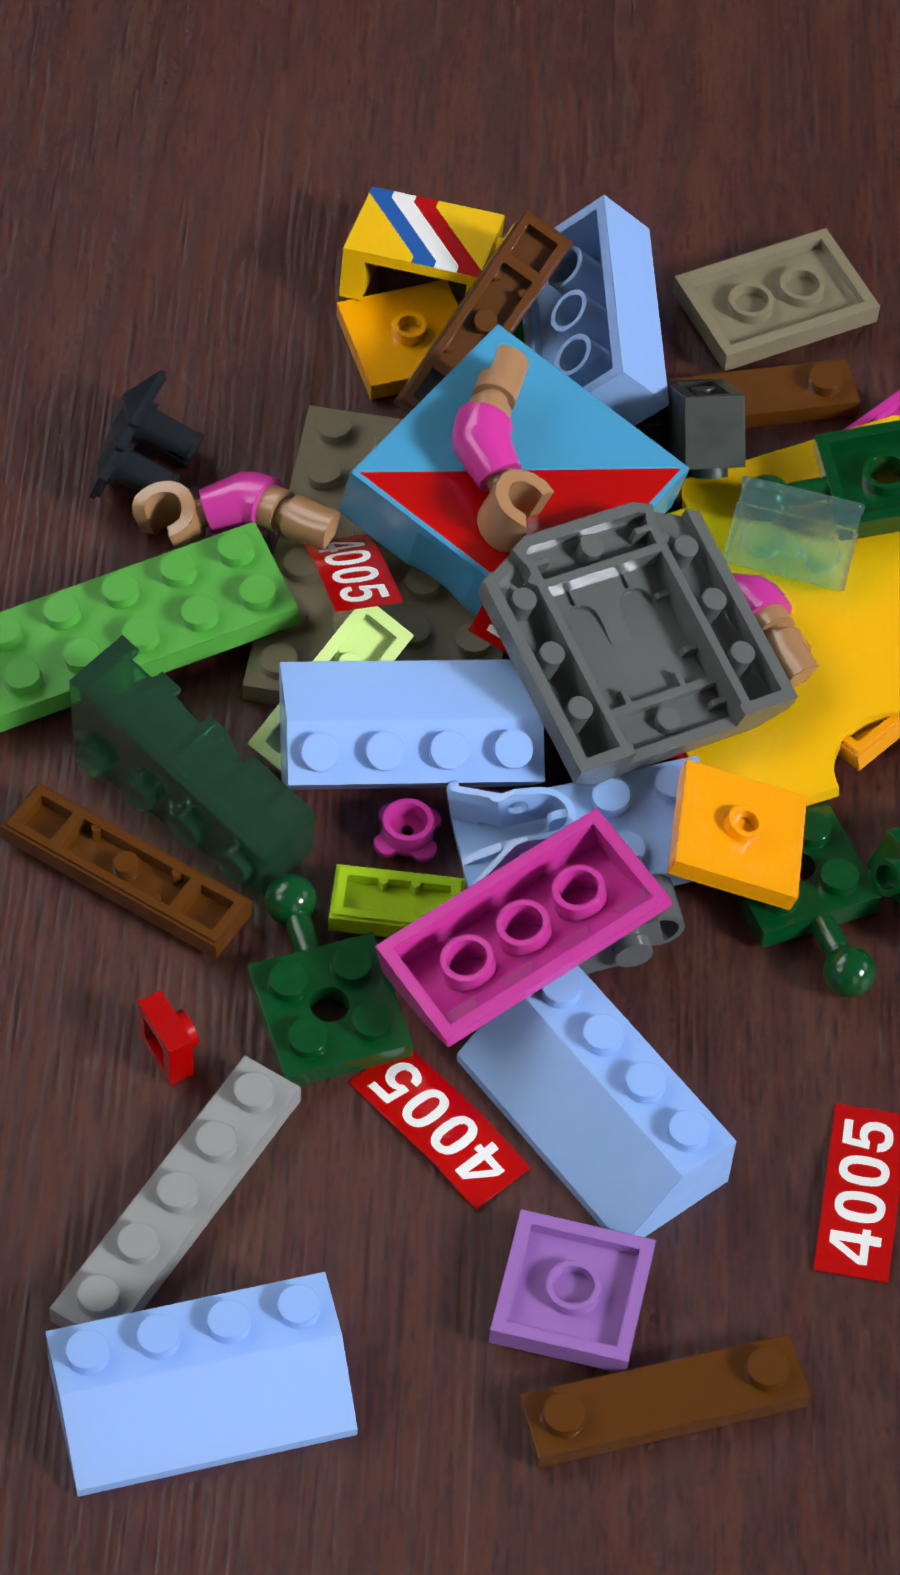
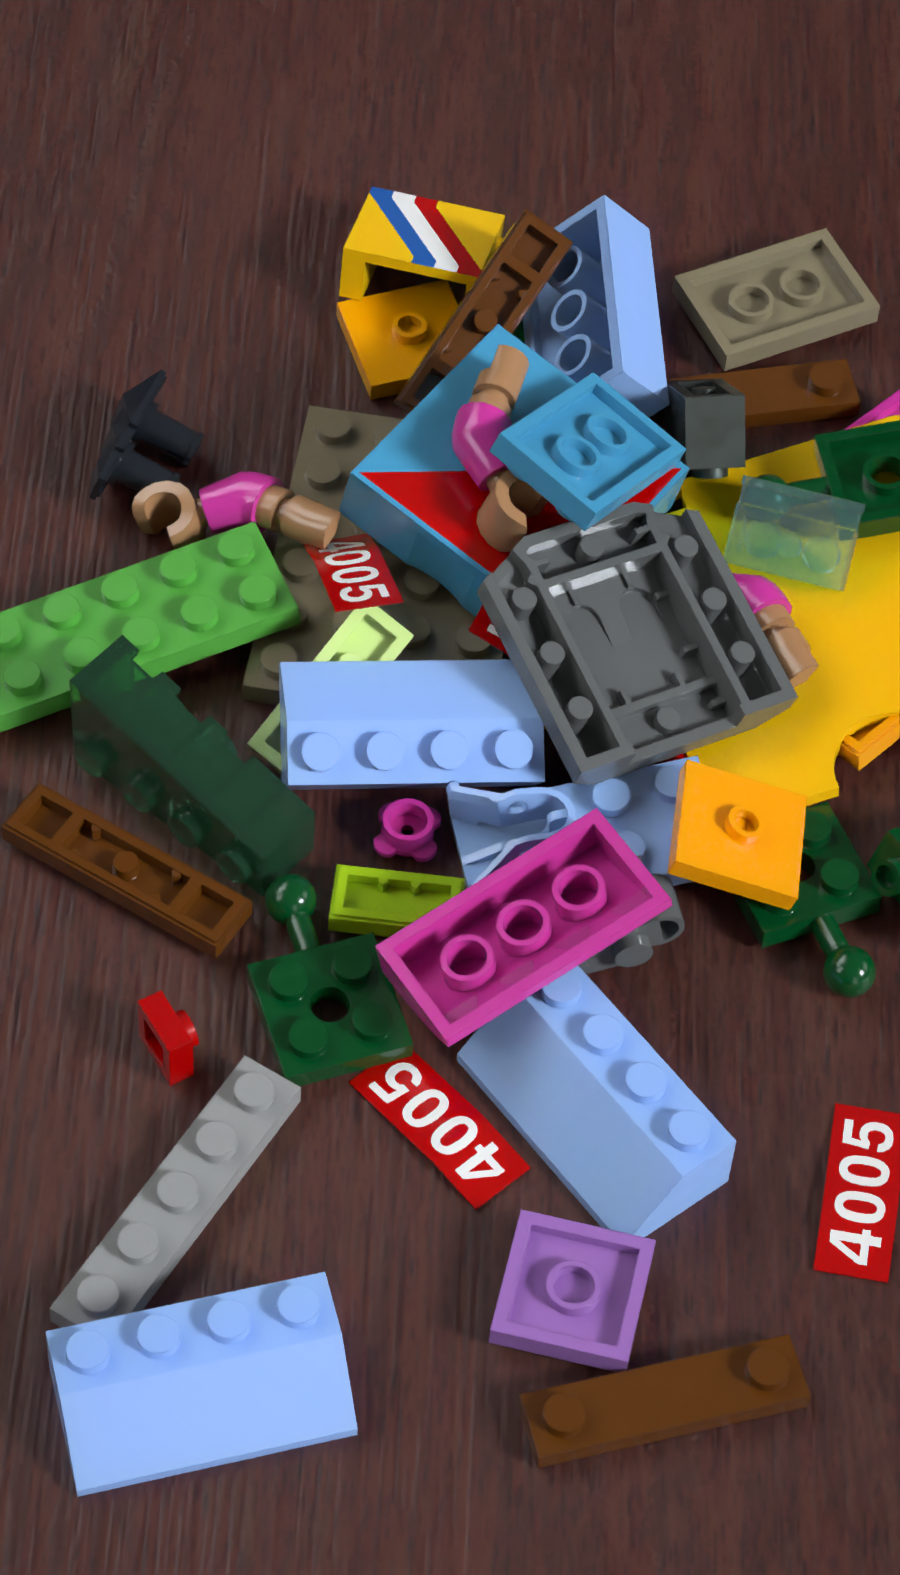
(587, 451): none -> dark azure plate

